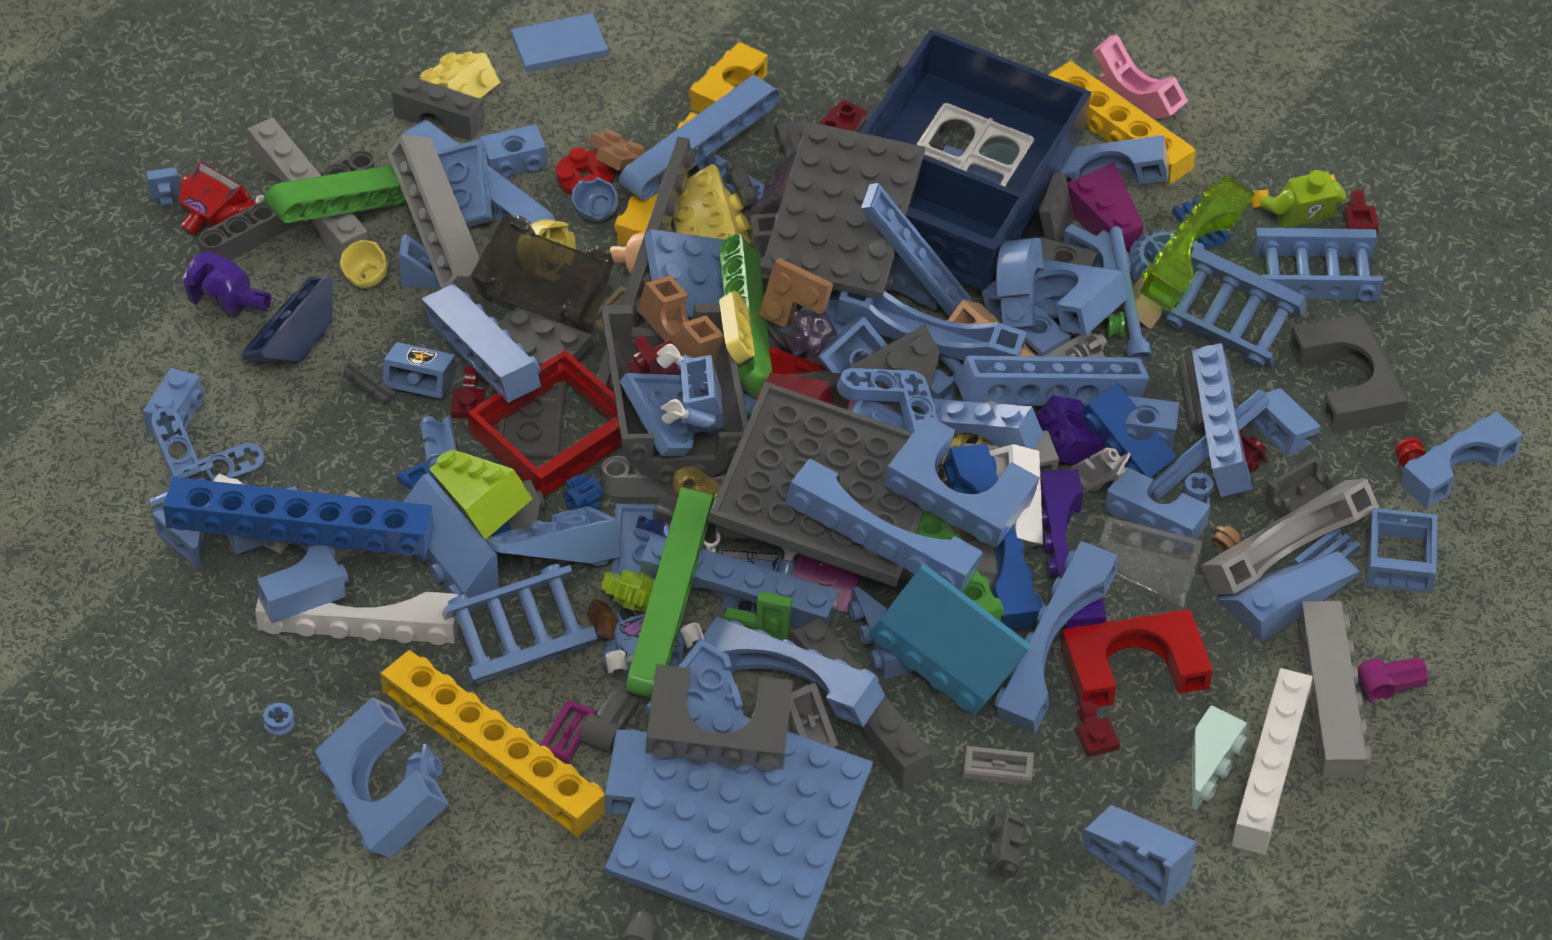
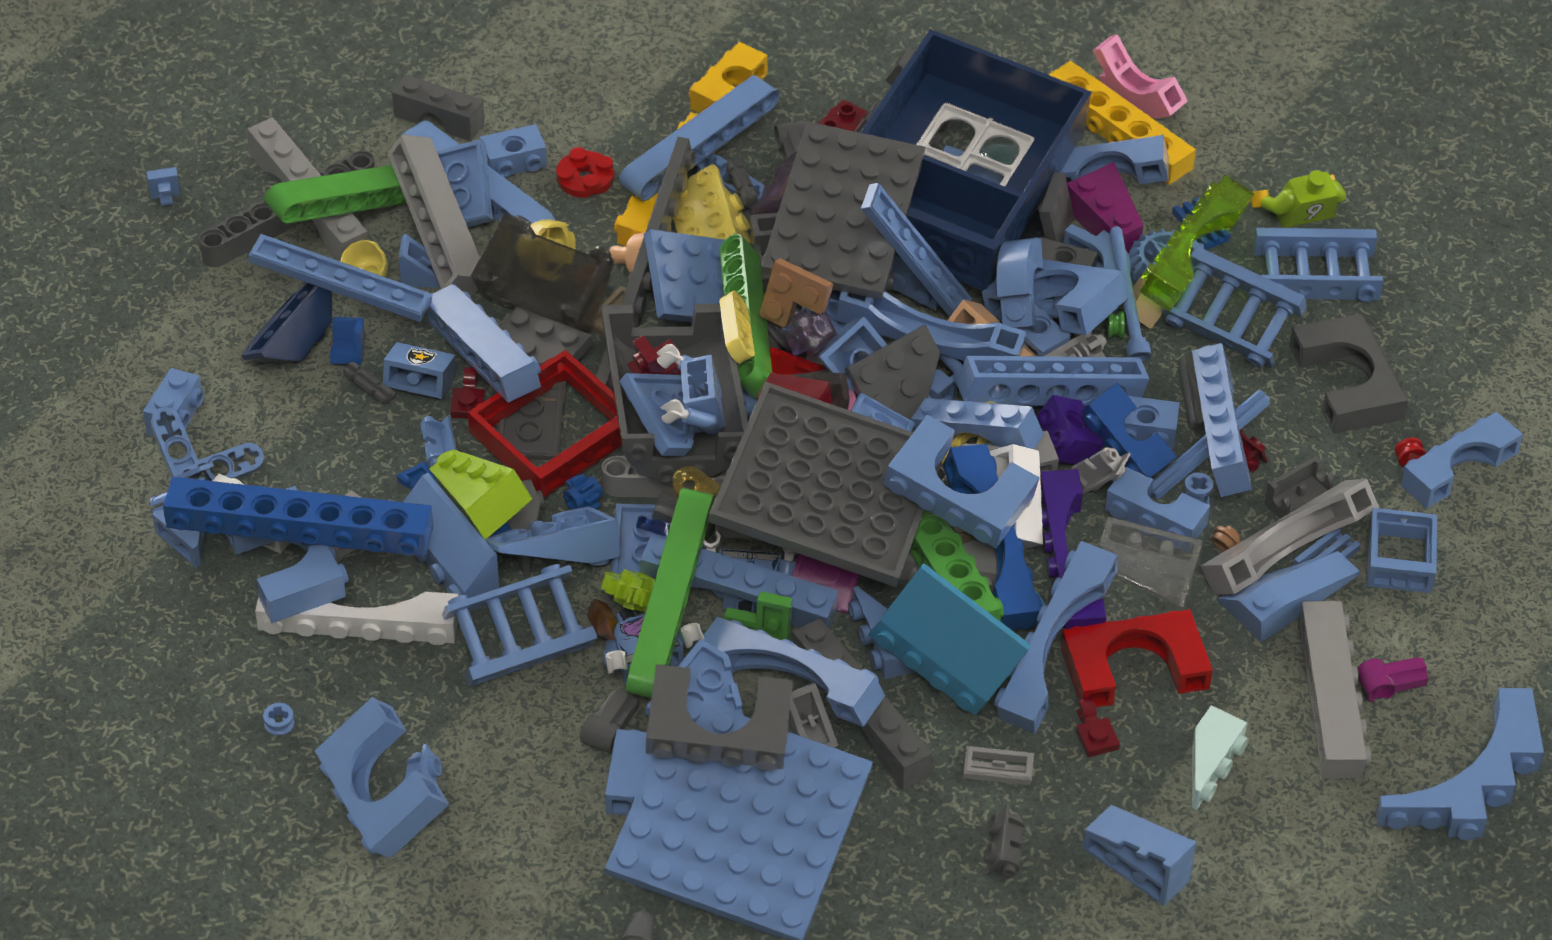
(211, 198): red torso -> none
(217, 275): dark purple piece -> none
(340, 277): none -> medium blue tile
(347, 340): none -> blue panel
(463, 73): light yellow bracket -> none
(494, 742): yellow brick -> none
(559, 42): medium blue tile -> none
(566, 756): magenta tile -> none
(595, 200): medium blue hair -> none
(614, 150): medium nougat plate -> none
(665, 310): medium nougat arch -> none
(822, 498): medium blue arch -> none
(860, 385): medium blue beam -> none
(1272, 761): white arch -> none
(1285, 423): medium blue hinge -> none
(1359, 215): dark red plate -> none
(1489, 780): none -> medium blue arch

